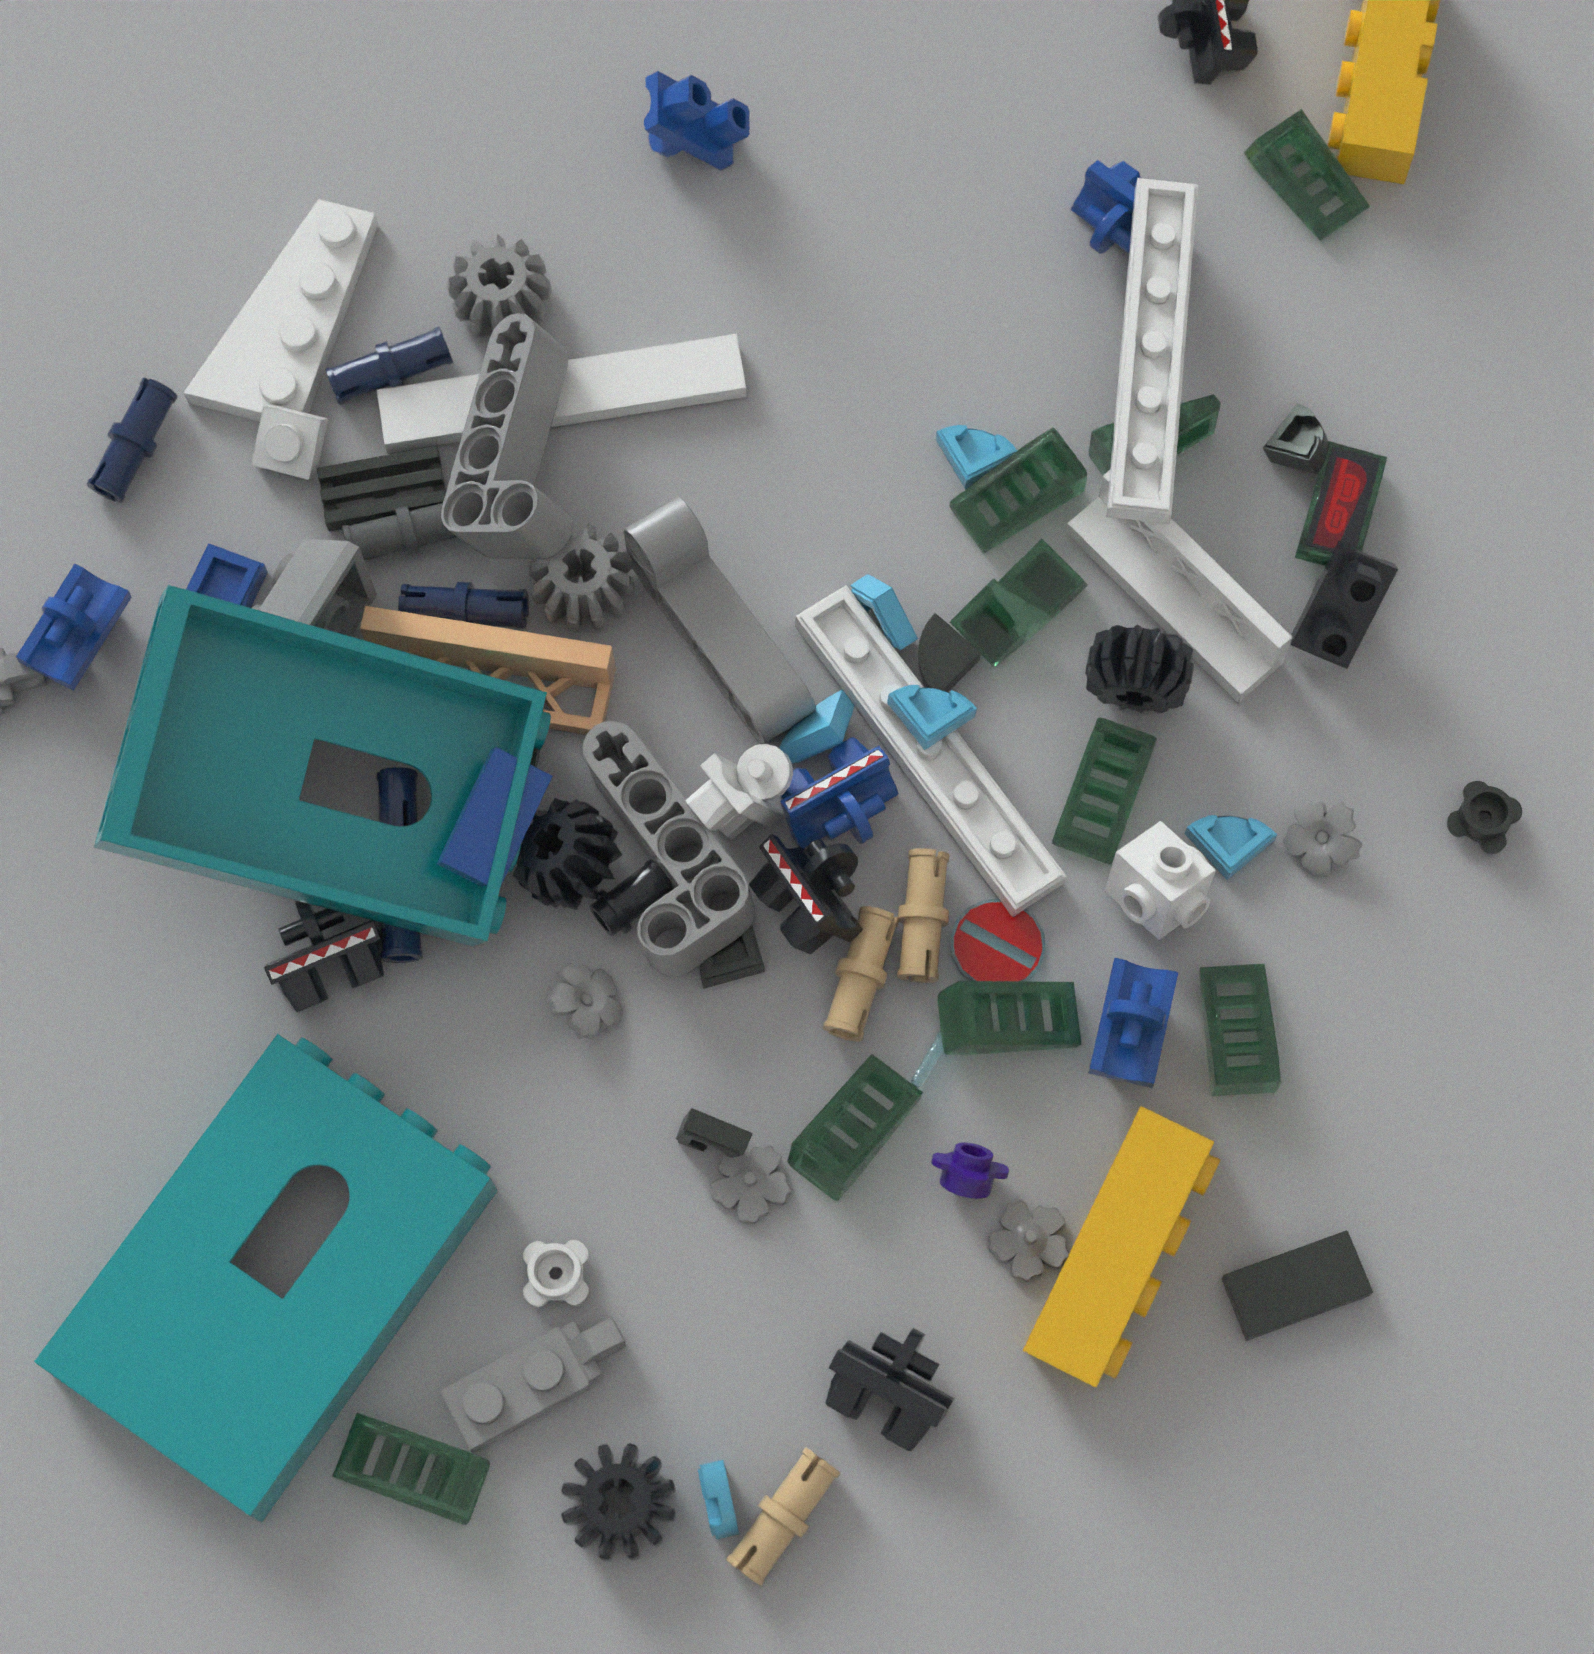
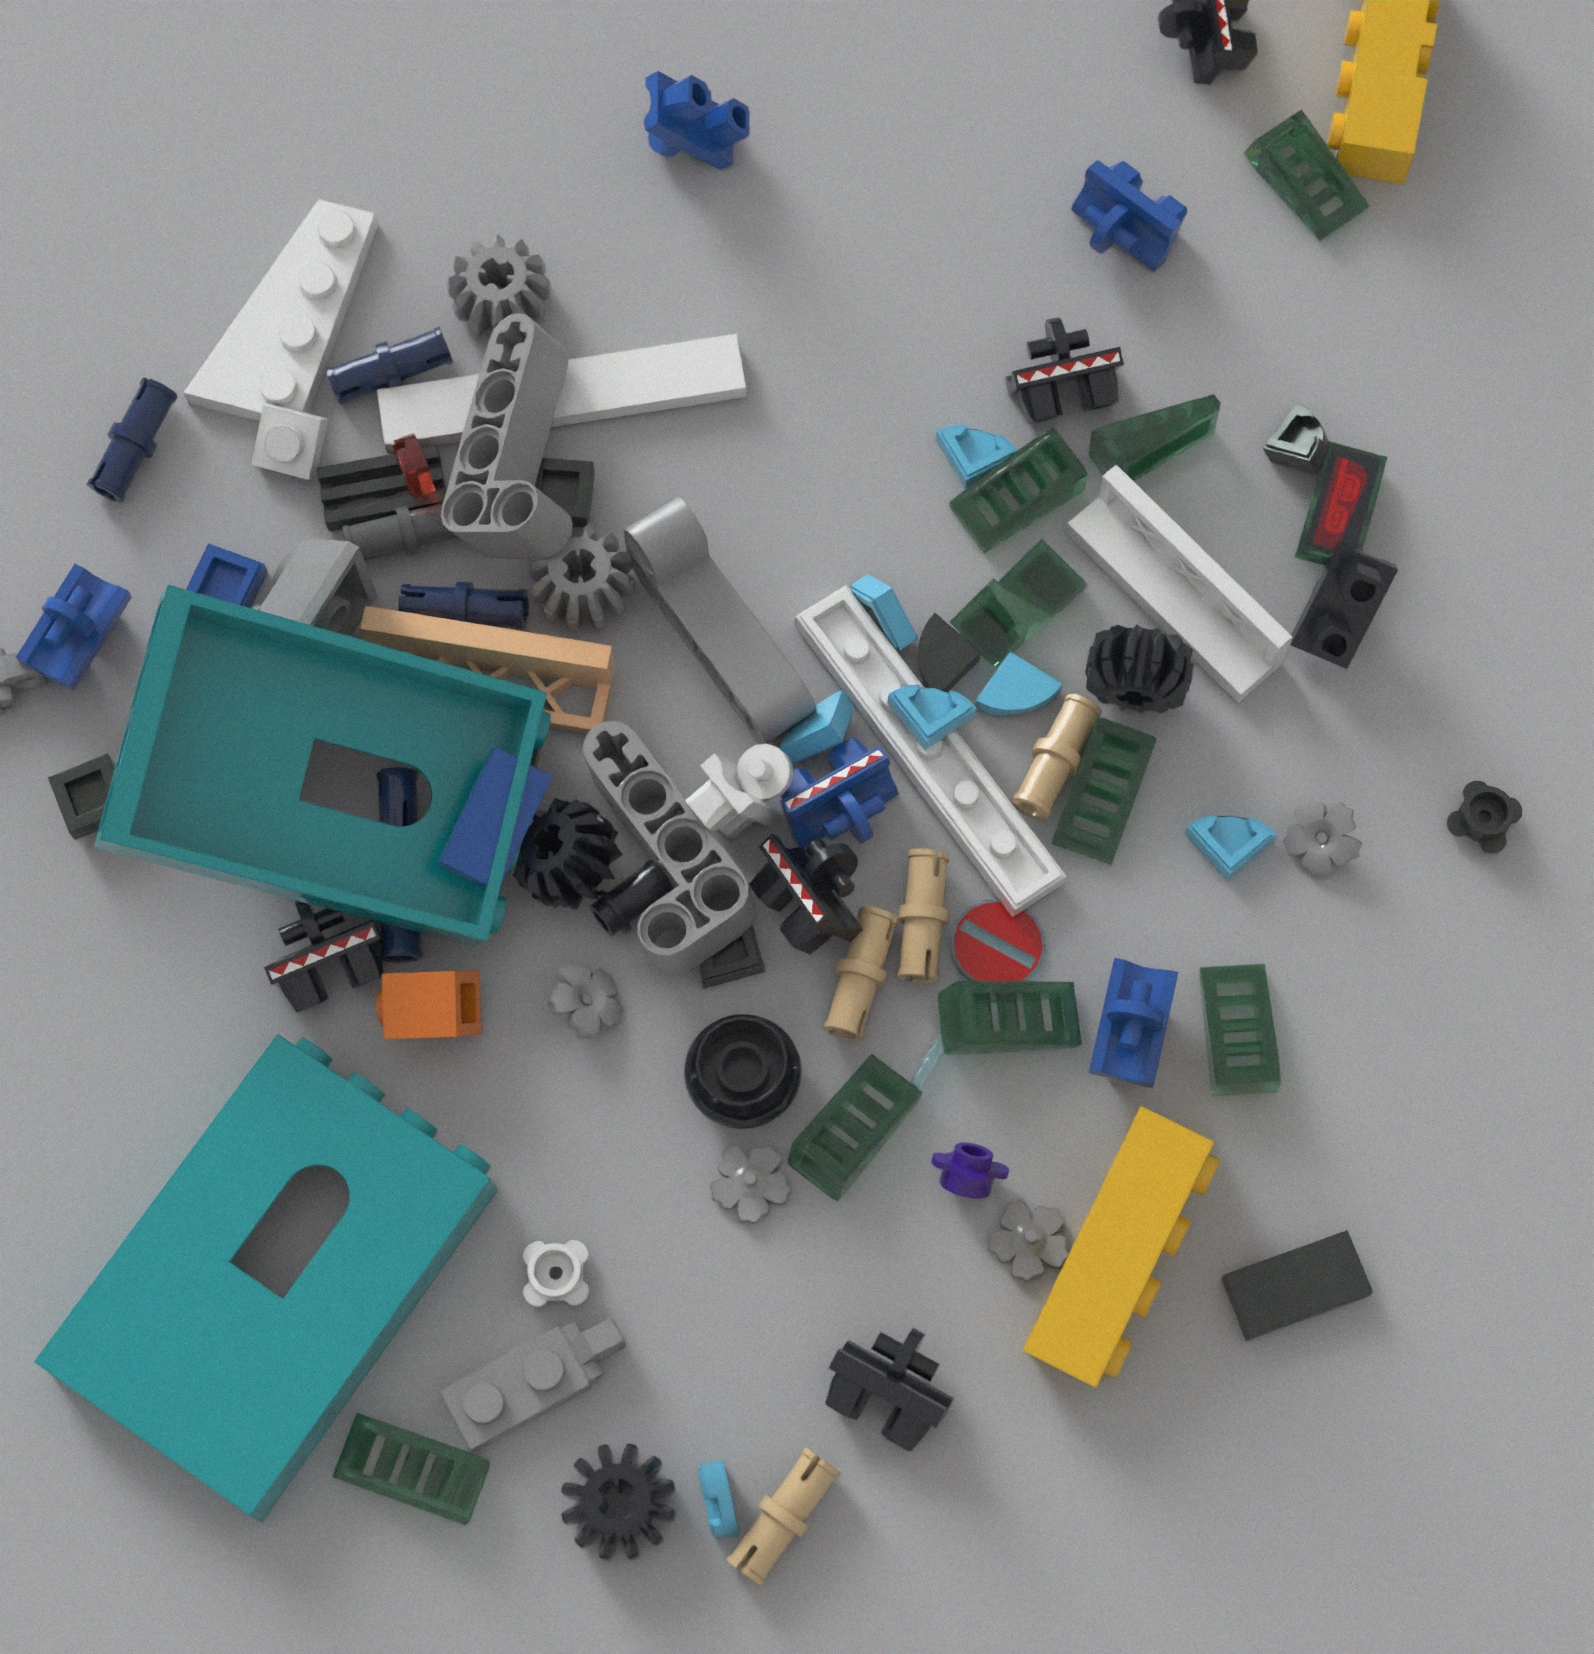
(83, 794): none -> pearl dark grey plate
(413, 465): none -> clear red tile
(430, 1004): none -> orange brick
(568, 485): none -> pearl dark grey plate
(703, 1130): pearl dark grey tile -> none
(742, 1071): none -> black piece
(1017, 688): none -> medium azure tile
(1038, 384): none -> black hips
(1056, 757): none -> tan pin
(1152, 351): white tile -> none
(1160, 881): white brick -> none

